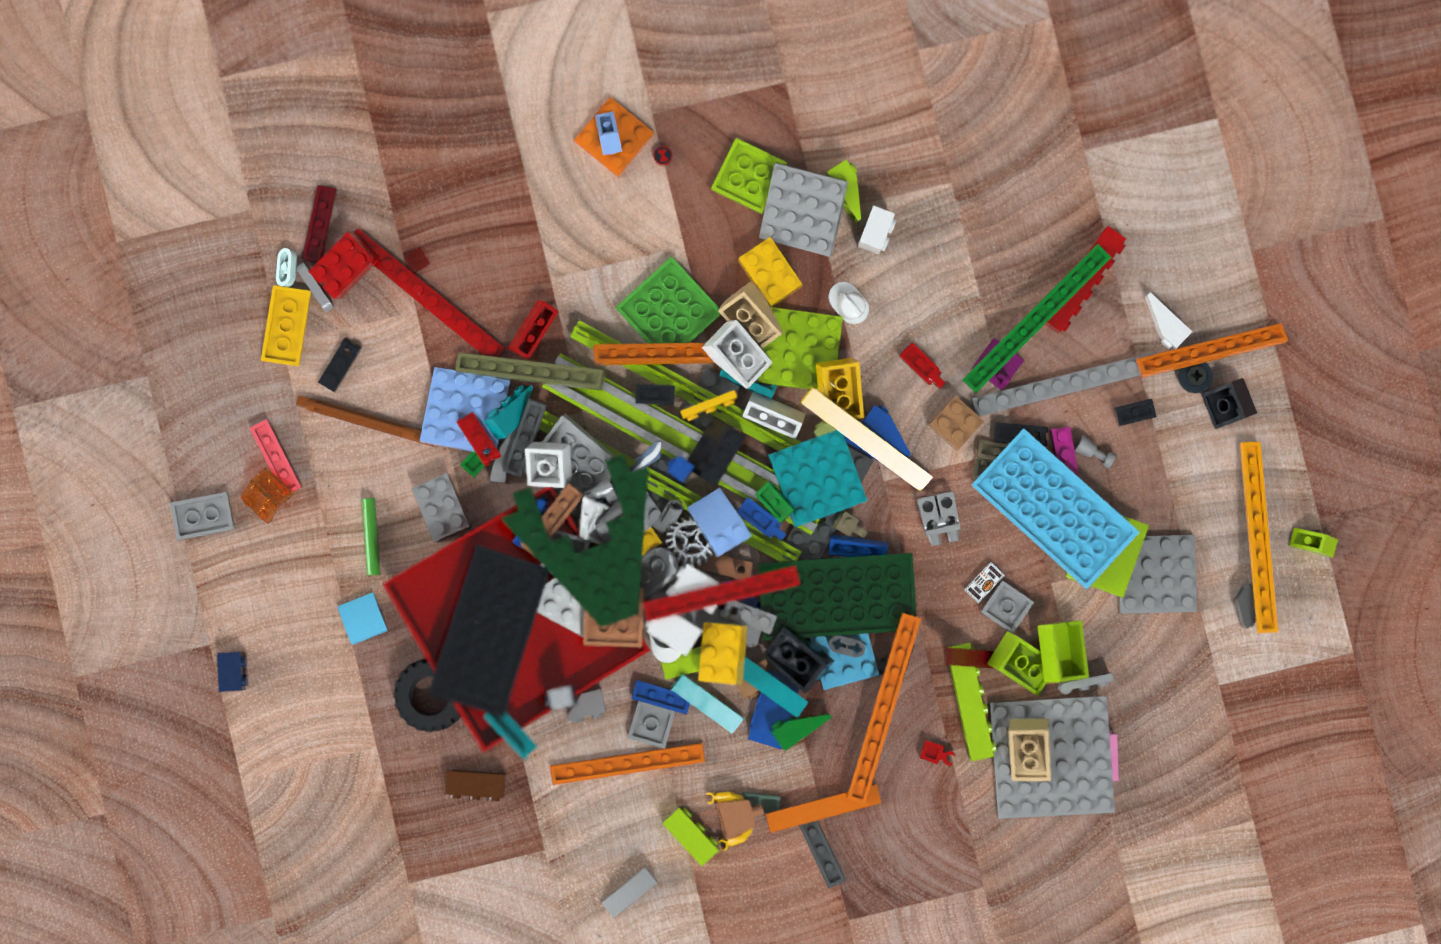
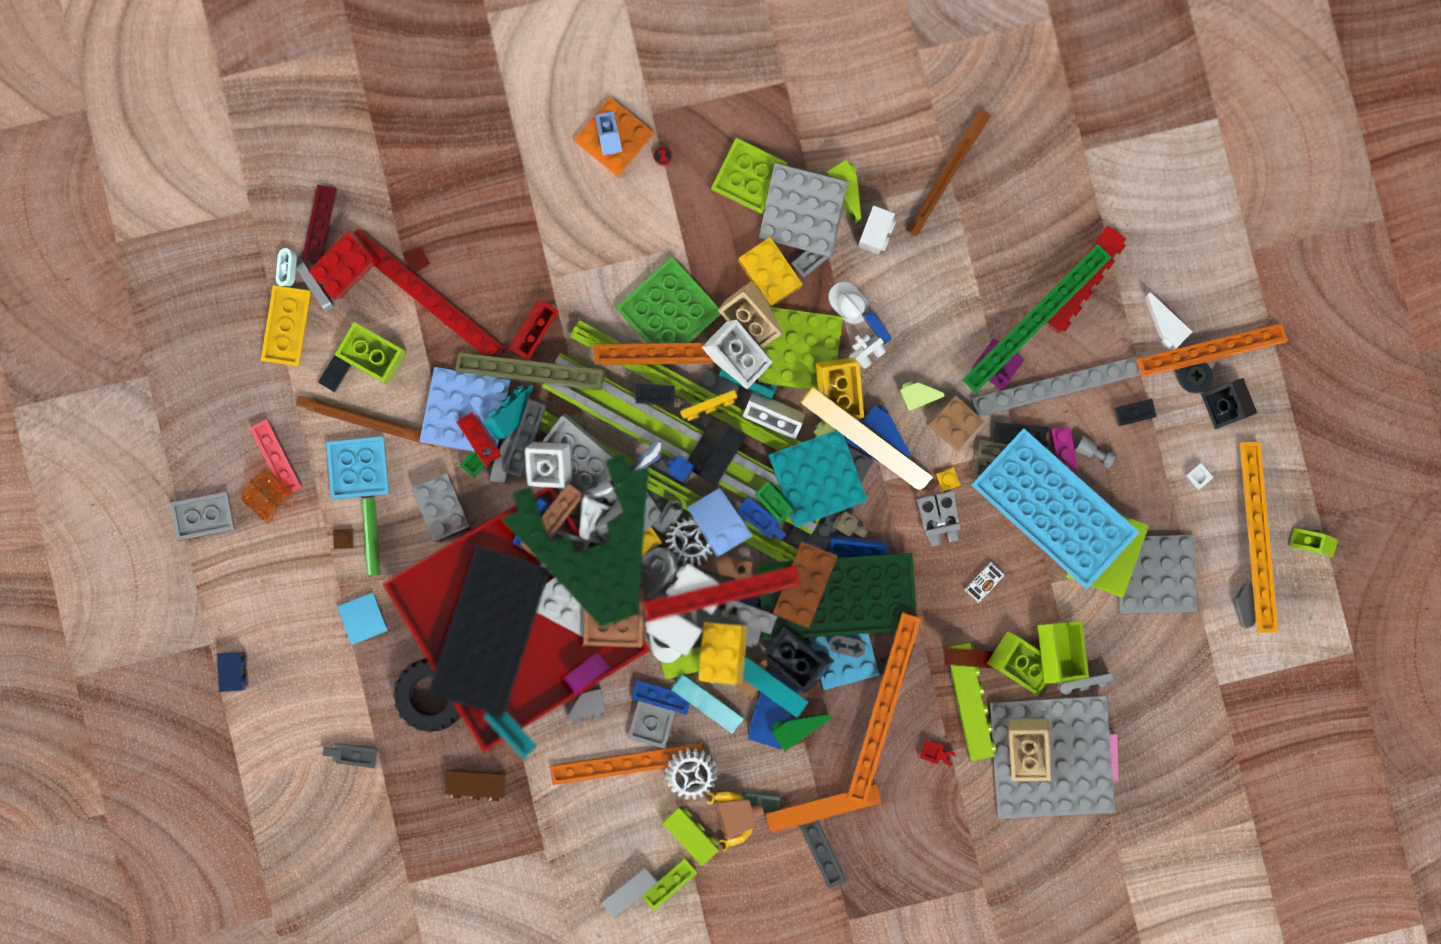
(343, 538): none -> reddish brown plate
(352, 755): none -> dark grey hinge
(357, 468): none -> medium azure plate
(371, 353): none -> lime slope
(560, 698): slope -> none
(586, 672): none -> magenta slope
(669, 884): none -> lime plate
(677, 765): none -> white gear
(808, 262): none -> light grey plate
(813, 571): none -> dark orange plate
(864, 347): none -> white hips
(876, 326): none -> blue beam
(918, 395): none -> yellowish green slope
(922, 365): red hinge -> none
(947, 479): none -> yellow plate
(948, 172): none -> dark orange piece
(1007, 607): light grey plate -> none
(1199, 476): none -> white plate

